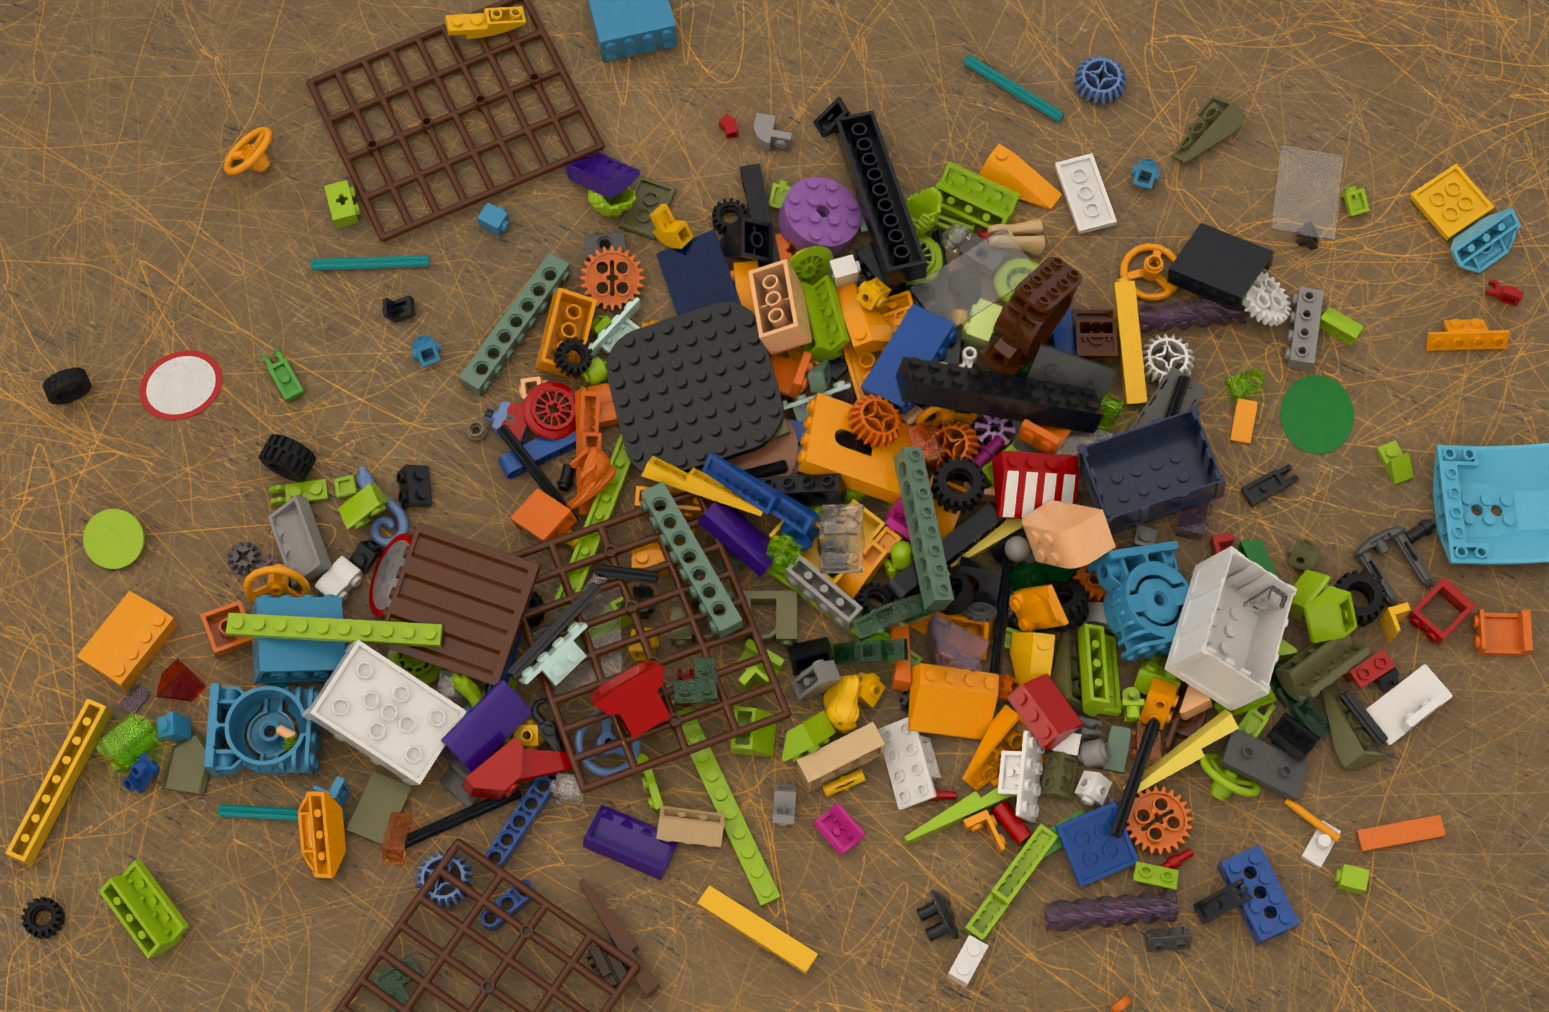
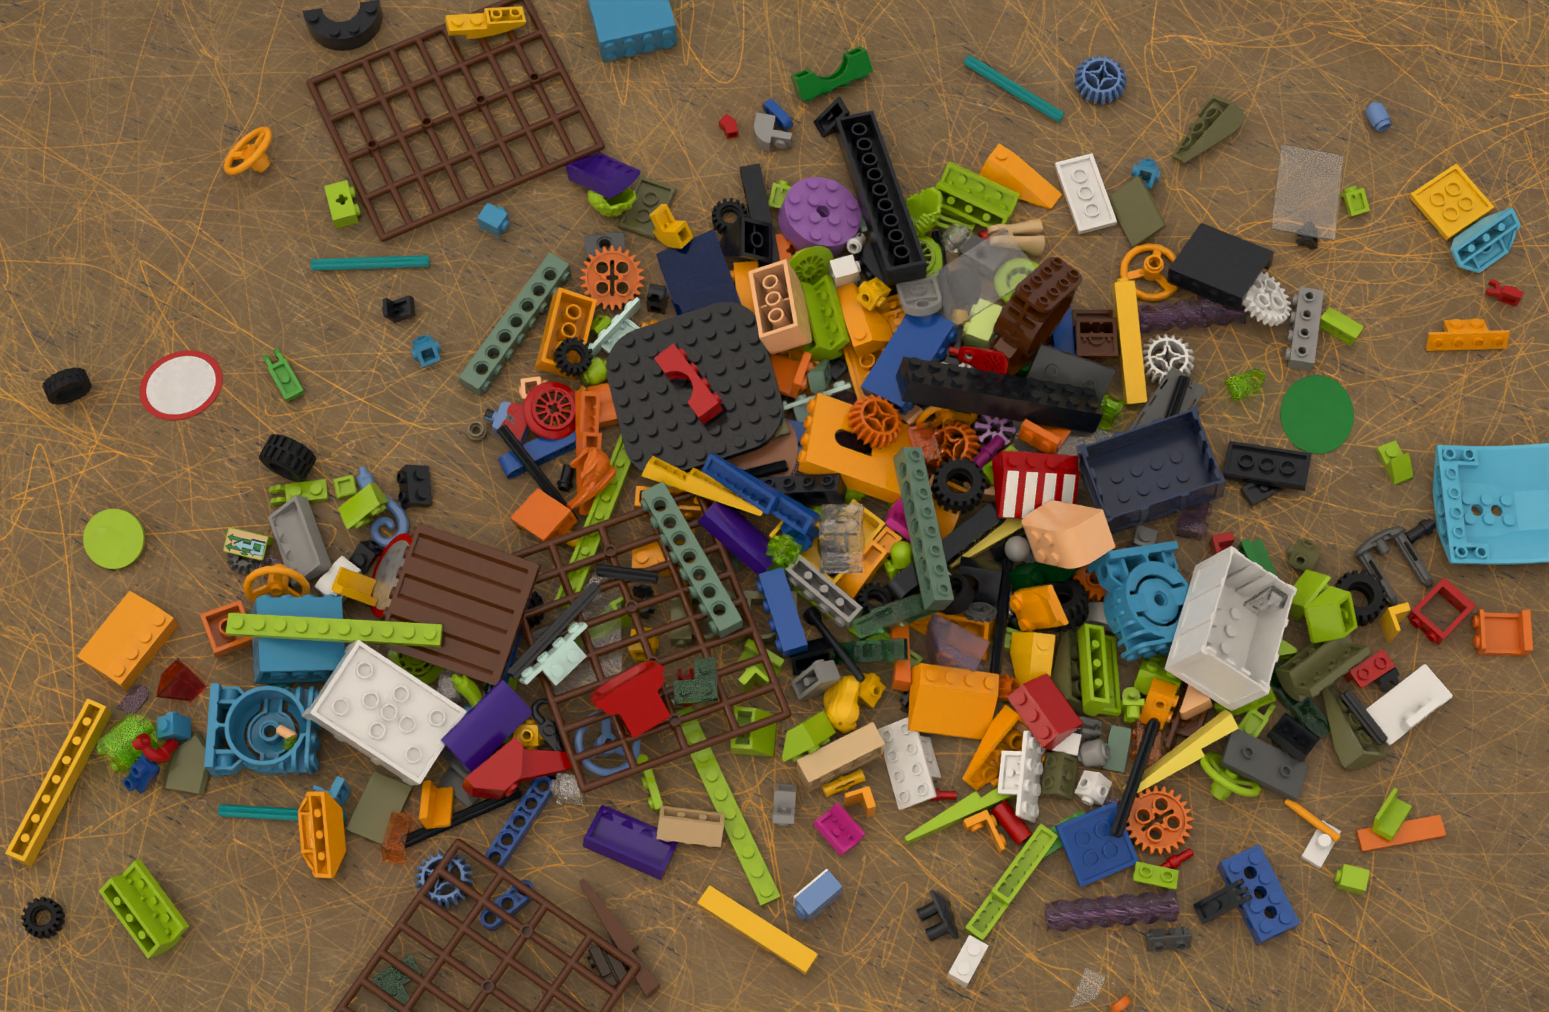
(158, 755): none -> red piece
(246, 543): none -> panel
(346, 34): none -> black brick
(355, 586): none -> yellow panel
(436, 805): none -> light orange panel
(657, 297): none -> black leg
(675, 366): none -> red arch
(782, 611): none -> blue brick
(783, 121): none -> blue beam
(813, 617): none -> black piece
(817, 896): none -> medium blue piece
(854, 66): none -> green arch
(855, 244): none -> white pin
(864, 797): none -> light orange panel
(920, 296): none -> light grey tile
(978, 358): none -> red piece
(1088, 987): none -> clear slope
(1137, 211): none -> olive tile
(1243, 421): light orange slope -> none
(1267, 465): none -> black tile
(1378, 116): none -> medium blue brick
(1391, 816): none -> lime panel

